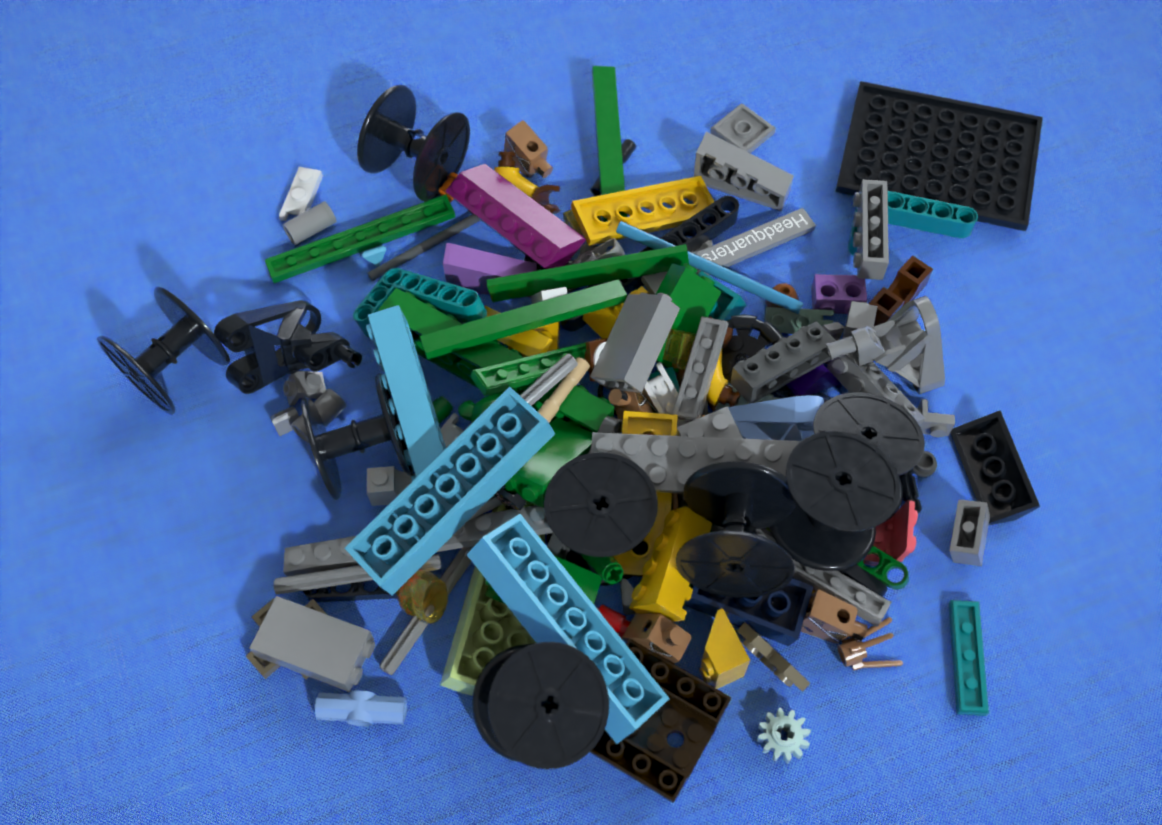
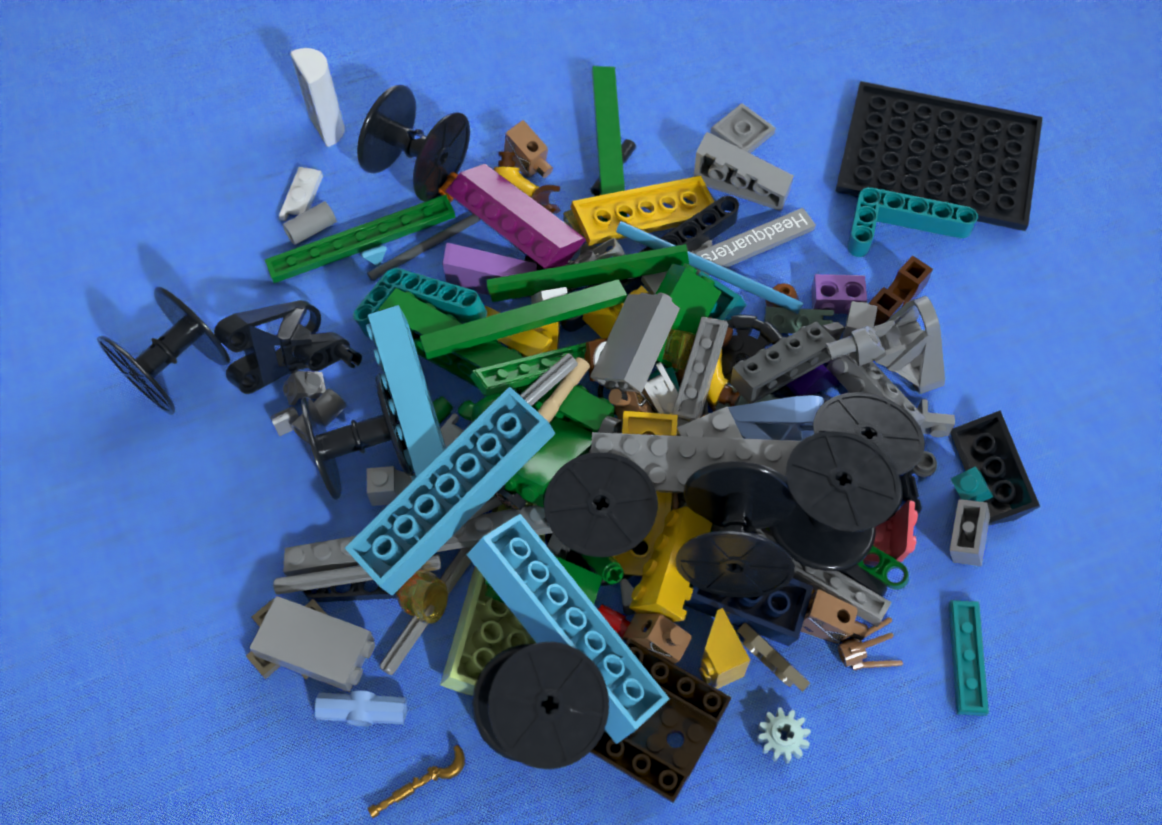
(319, 93): none -> white brick
(433, 773): none -> pearl gold piece
(872, 230): light grey brick -> none
(972, 486): none -> teal brick

